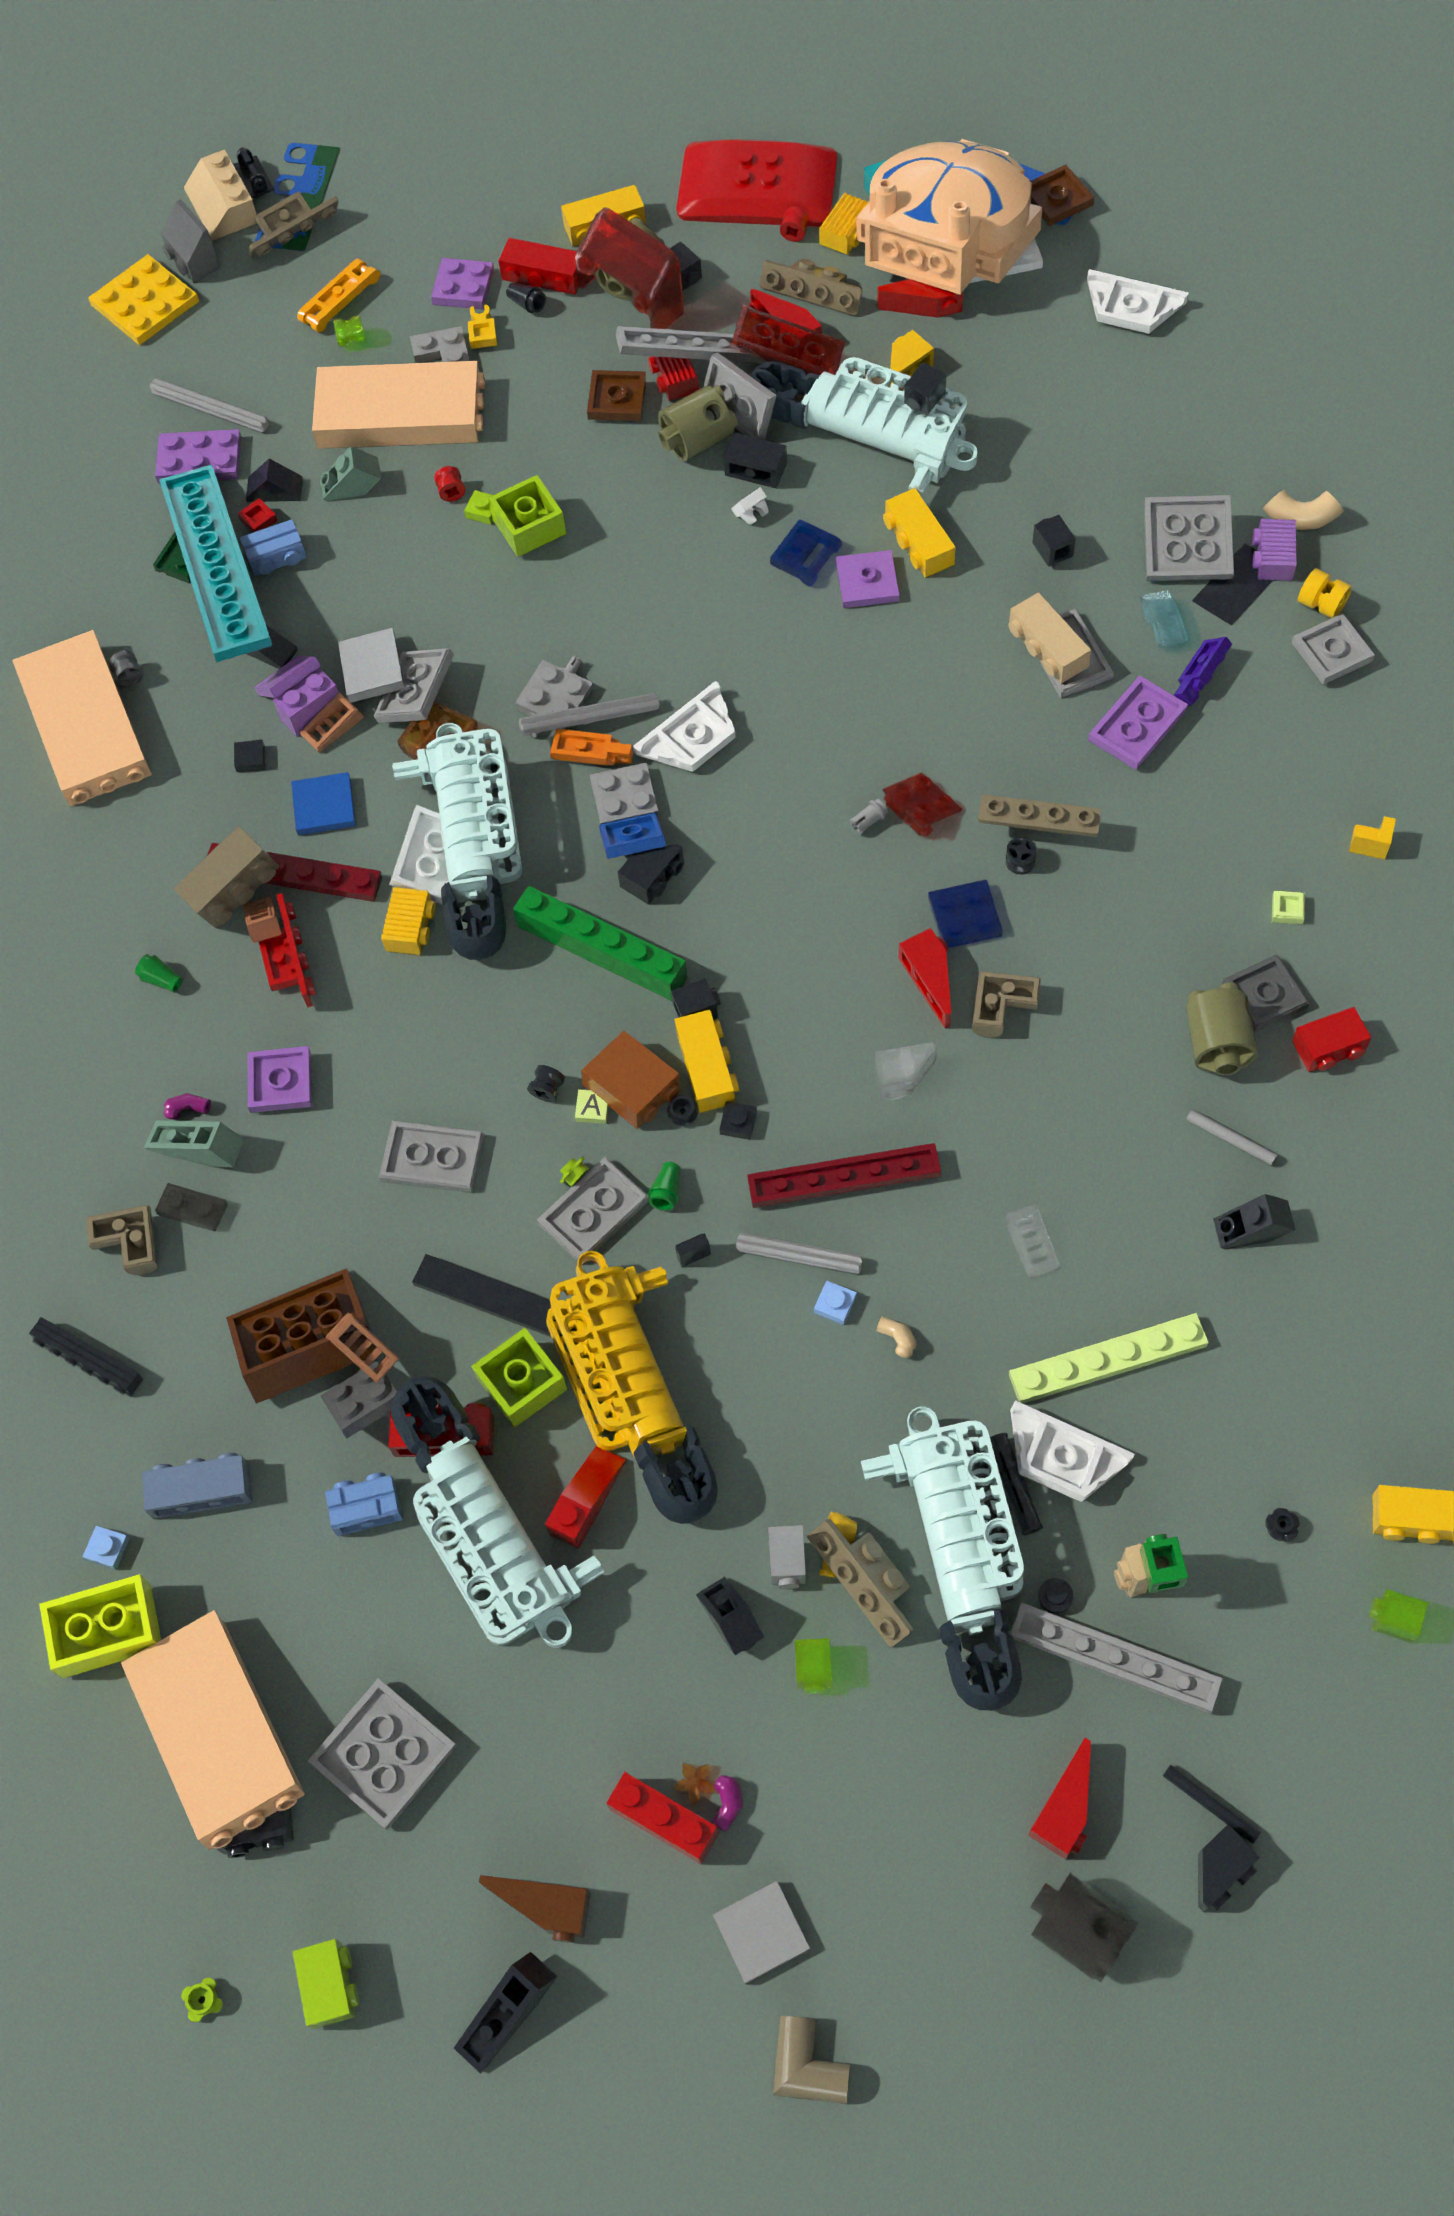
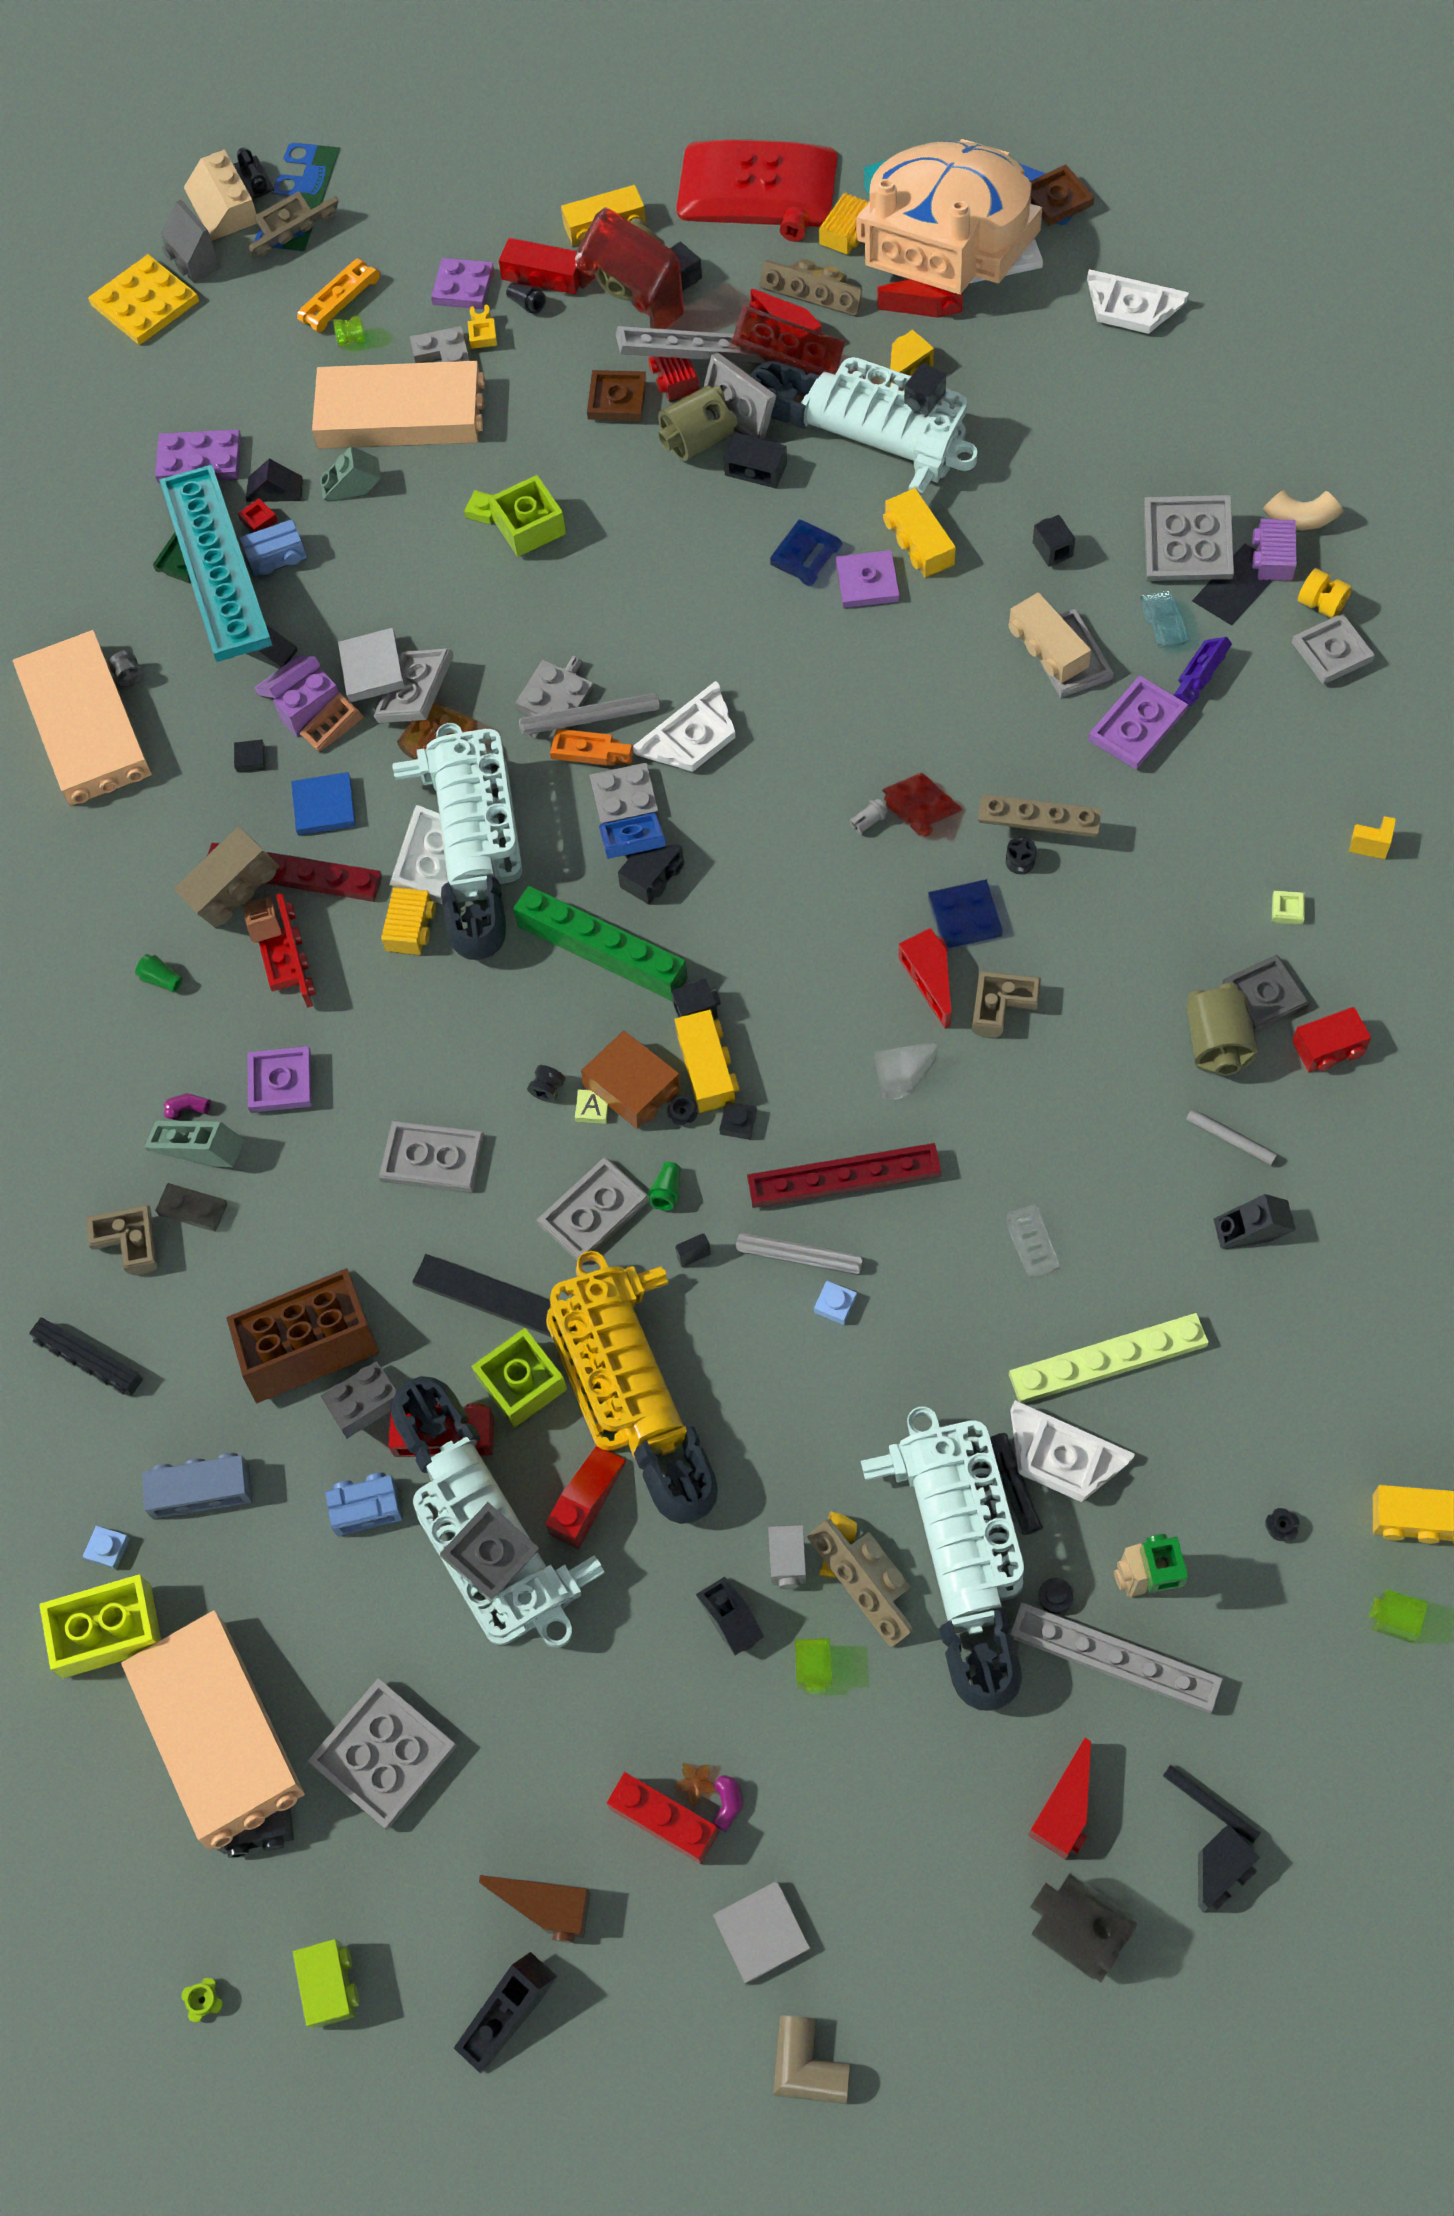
(209, 405): light grey axle -> none
(342, 1326): nougat slope -> none
(449, 483): red wheel -> none
(489, 1552): none -> dark grey plate
(573, 1171): lime plate -> none
(752, 502): white tile -> none
(901, 1334): tan arm -> none

